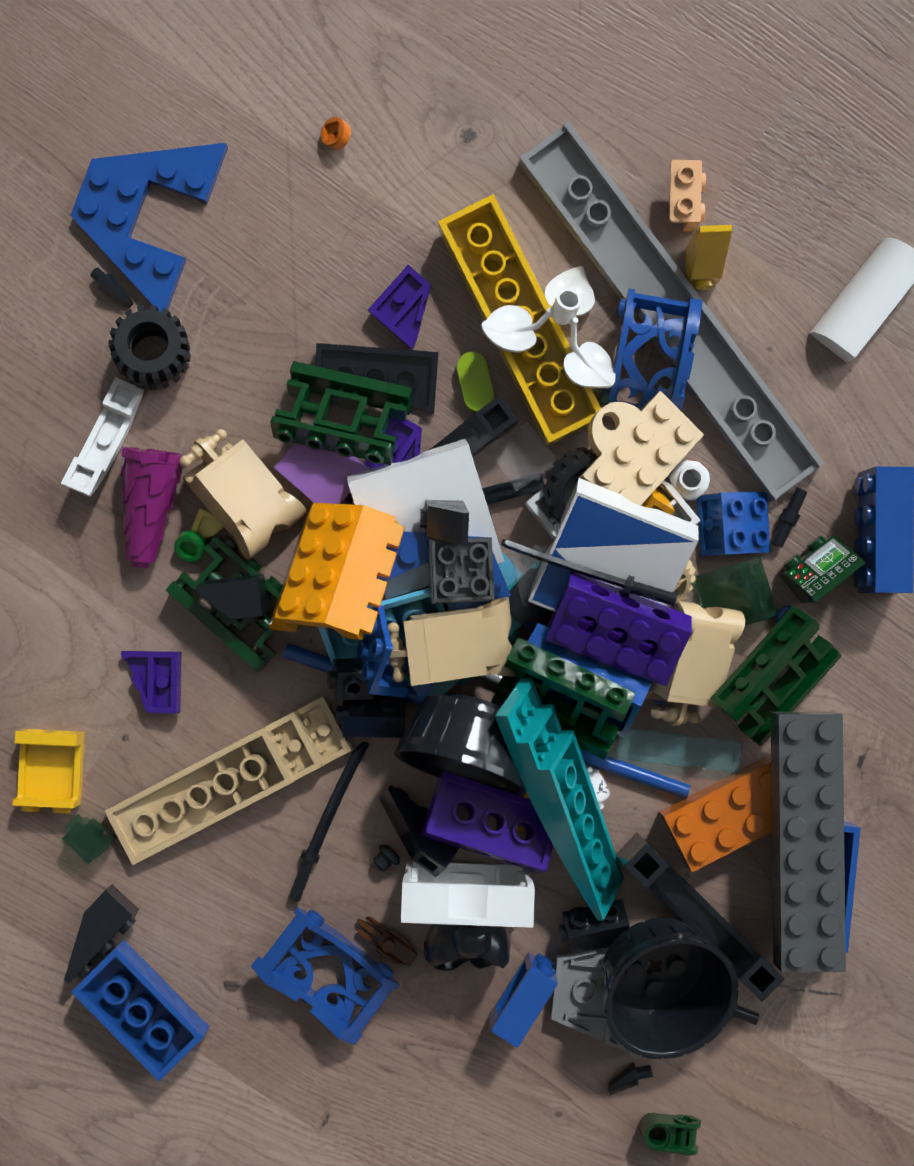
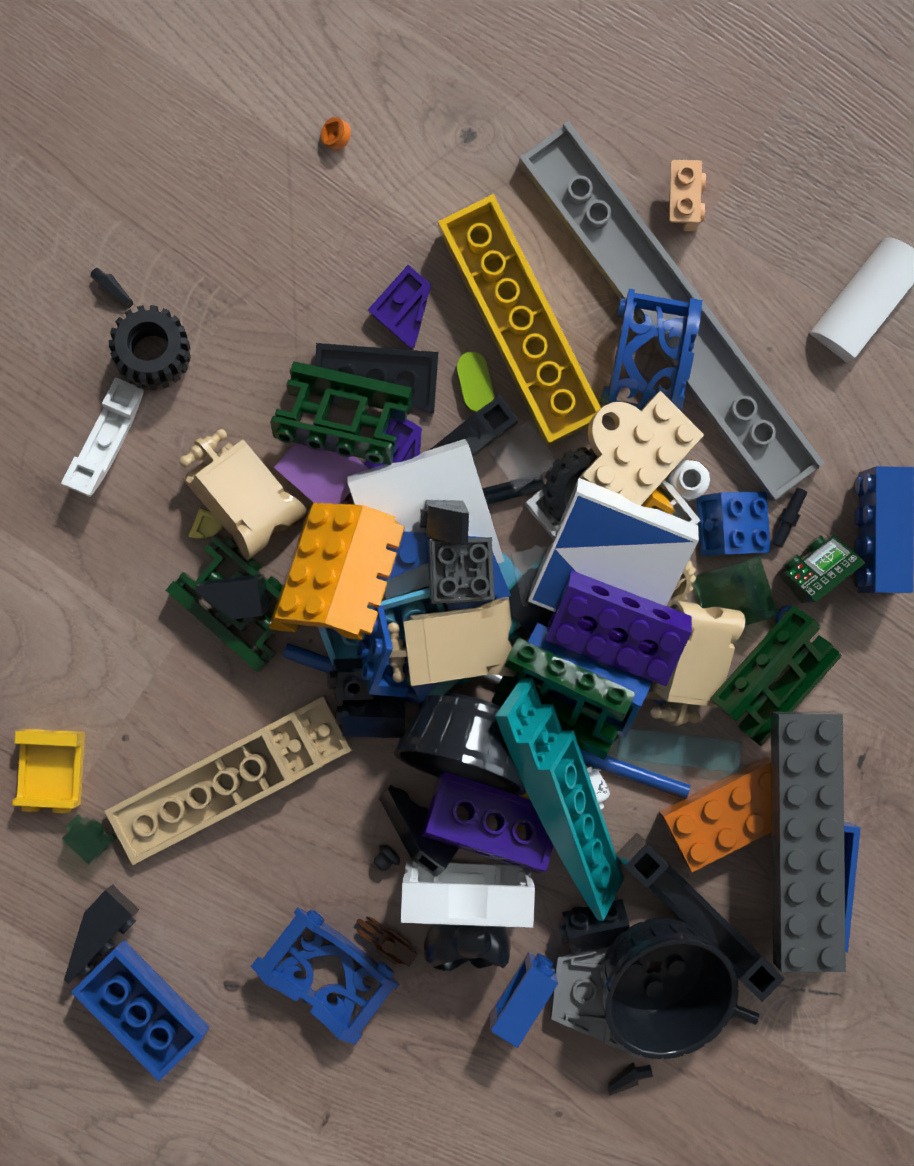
(115, 195): blue wing -> none
(147, 497): magenta cone -> none
(157, 678): dark purple wing -> none
(190, 546): green tile -> none
(311, 855): black sword -> none
(569, 298): white plant -> none
(629, 585): black sword -> none
(677, 1132): dark green piece -> none
(707, 255): yellow slope -> none

